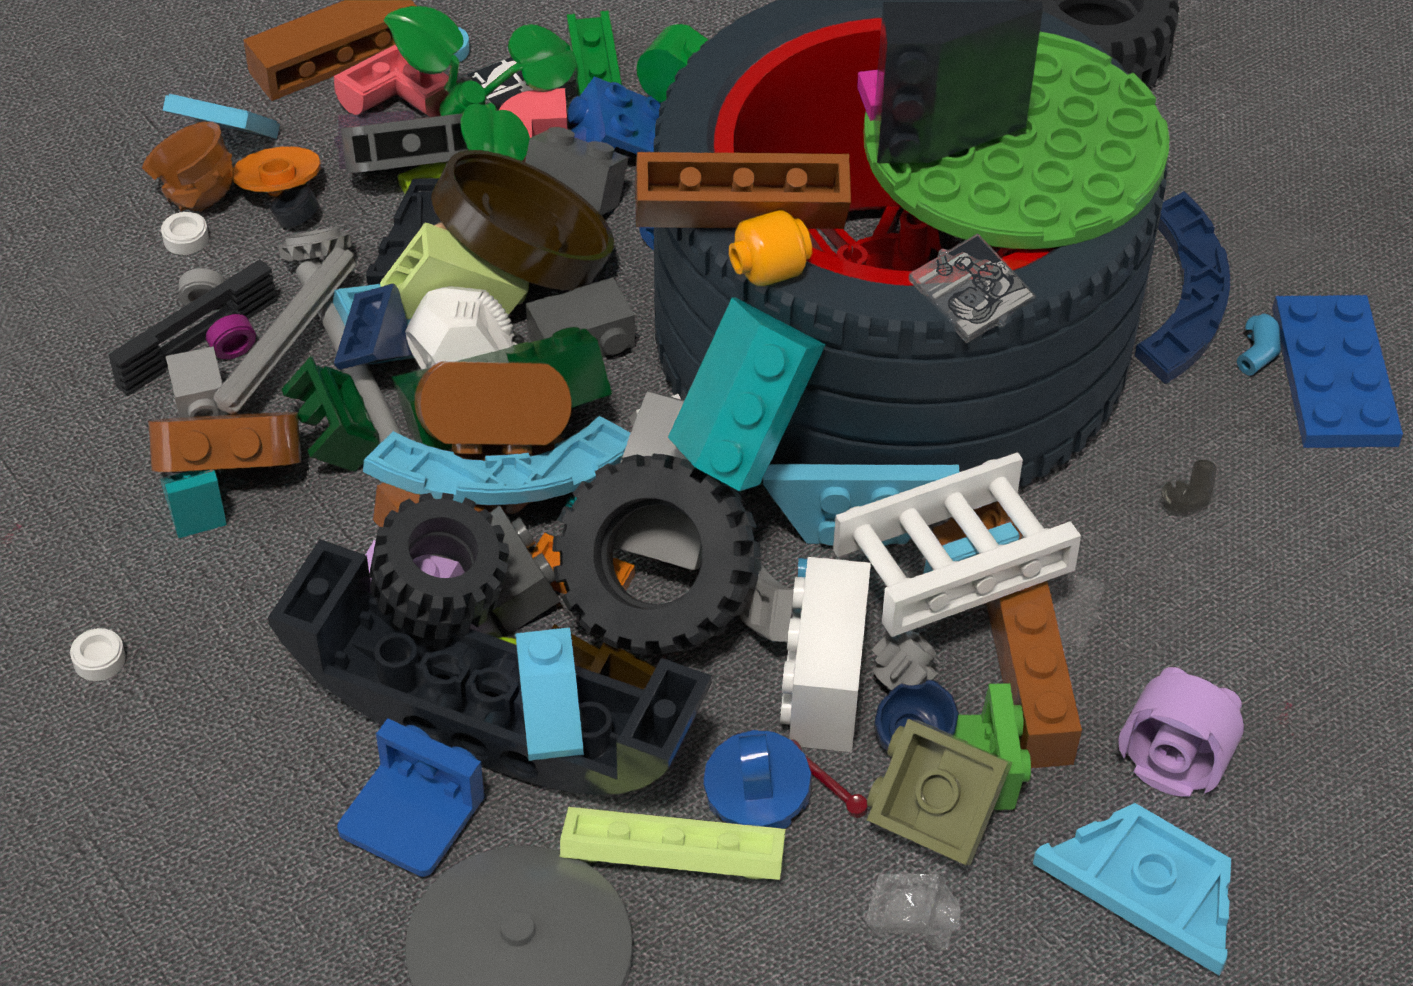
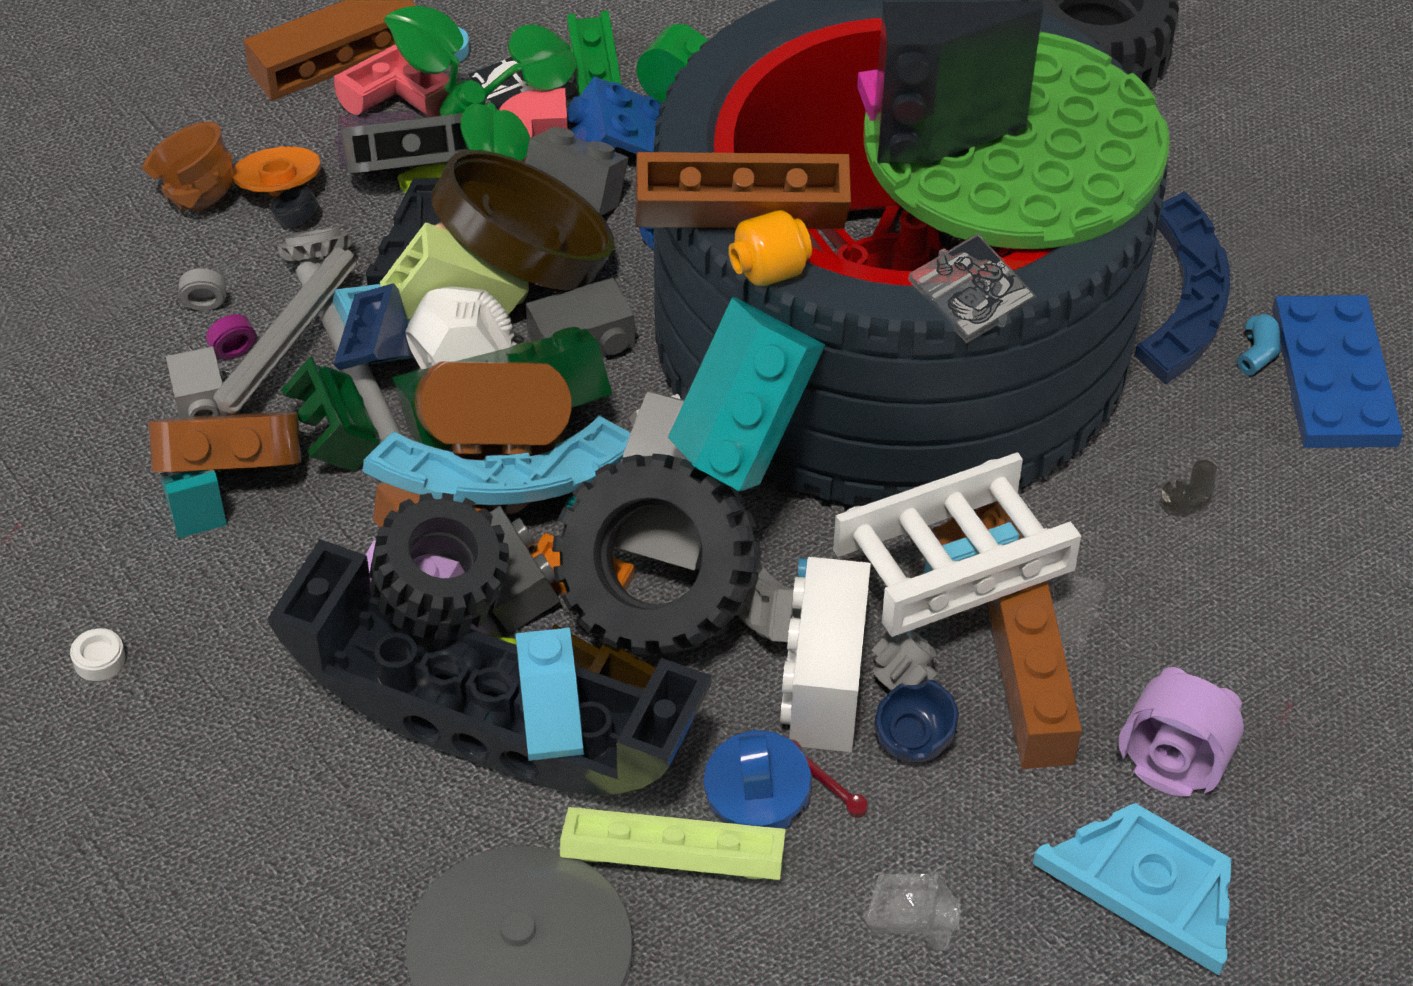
(143, 360): black container -> none
(184, 233): white tile -> none
(221, 115): medium azure tile -> none
(414, 799): blue bracket -> none
(818, 492): medium azure wing -> none
(937, 790): olive plate -> none
(998, 733): bright green bracket -> none

